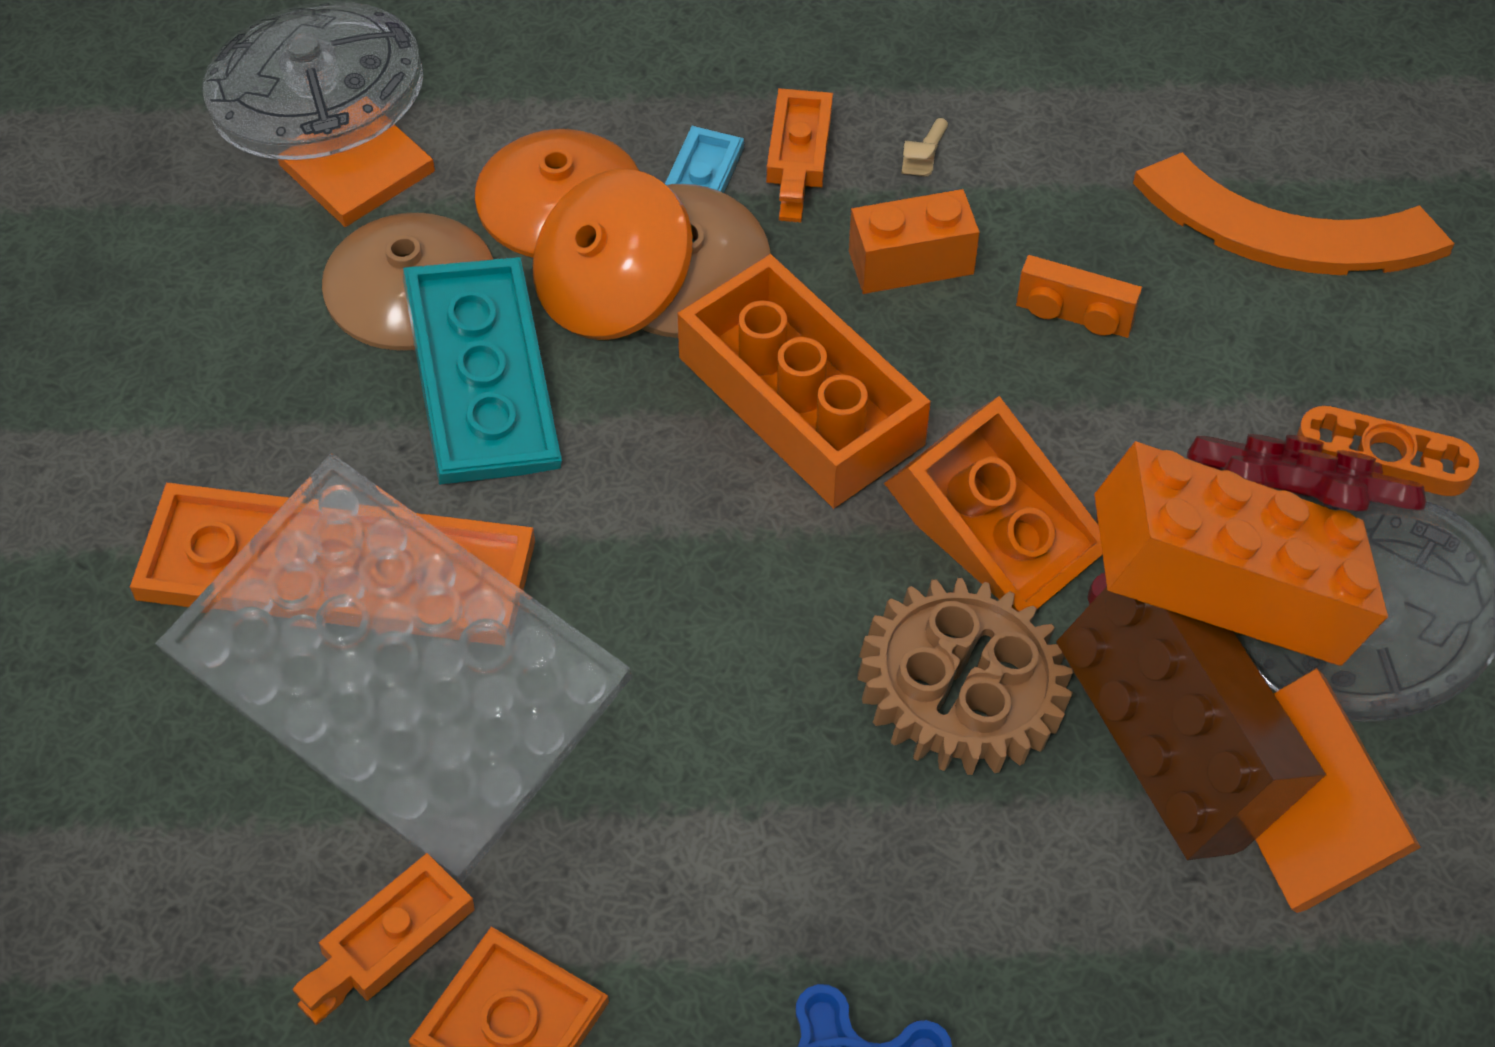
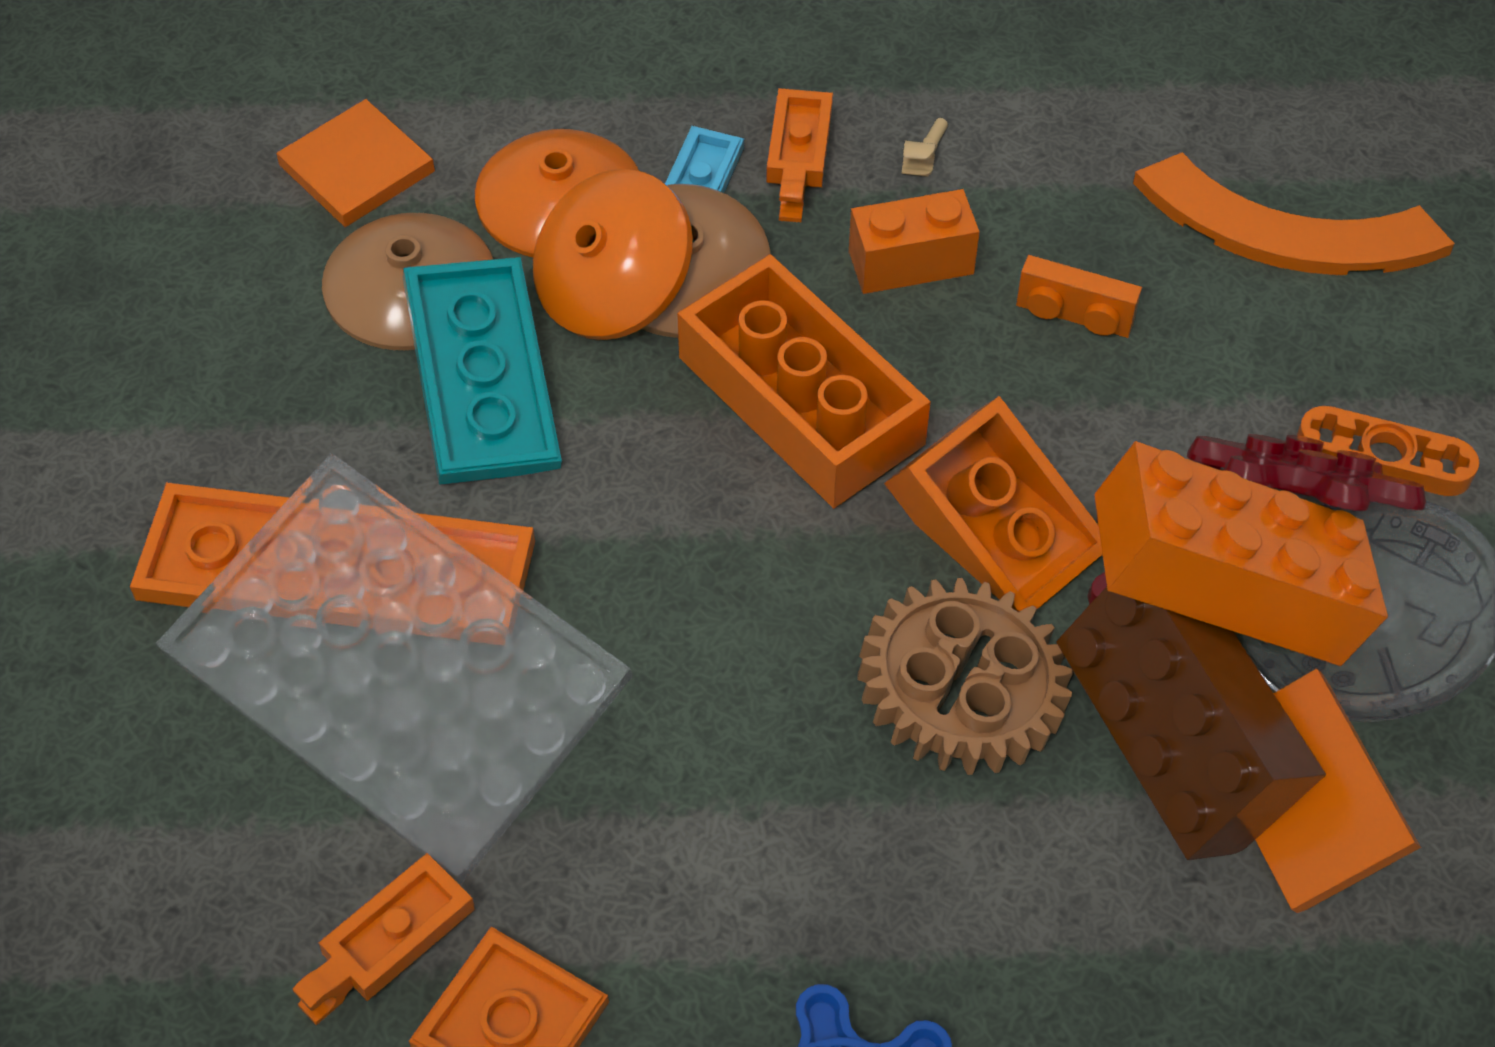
(313, 80): clear dish -> none

